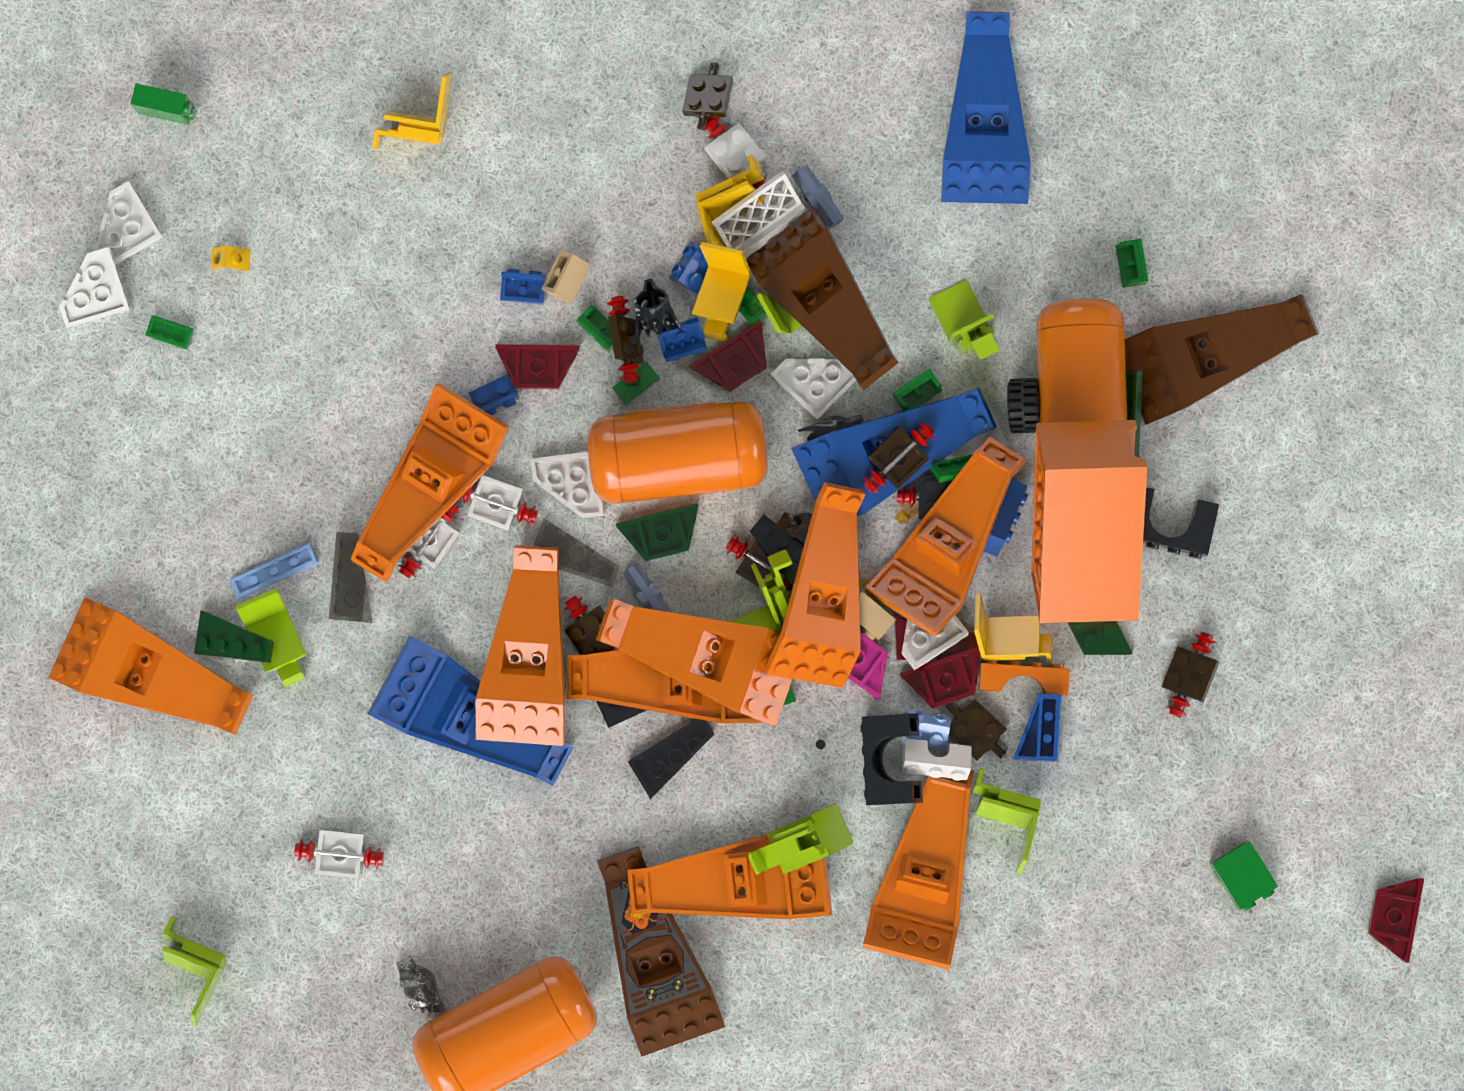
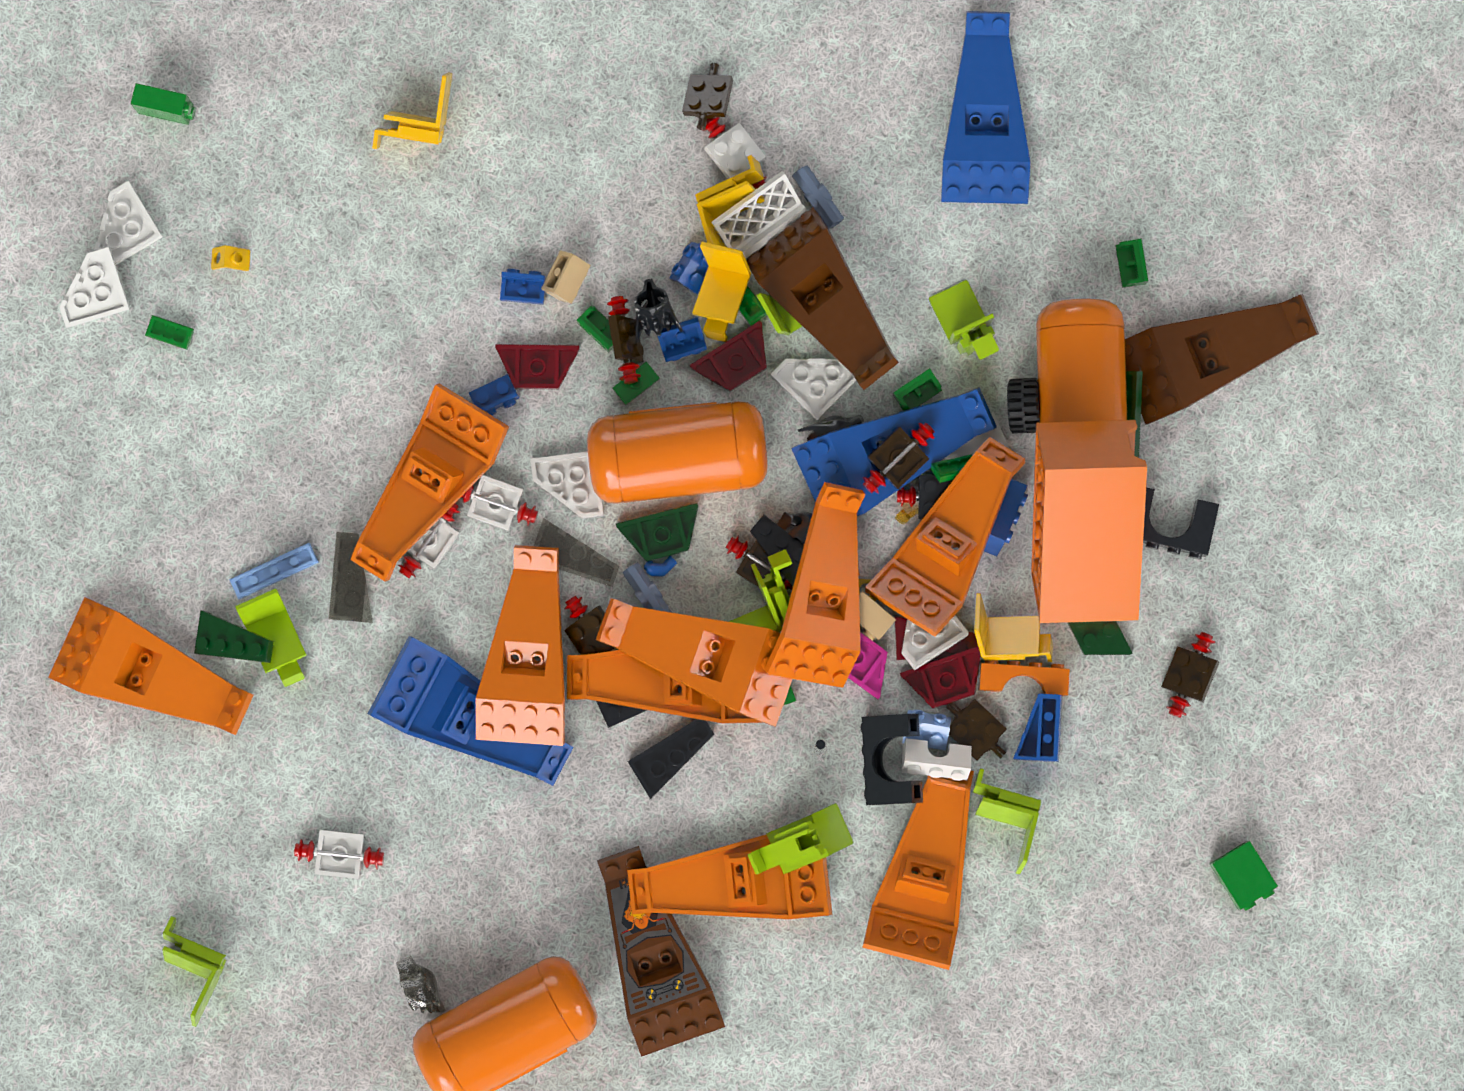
(659, 569): none -> blue arm
(1395, 916): dark red wing -> none

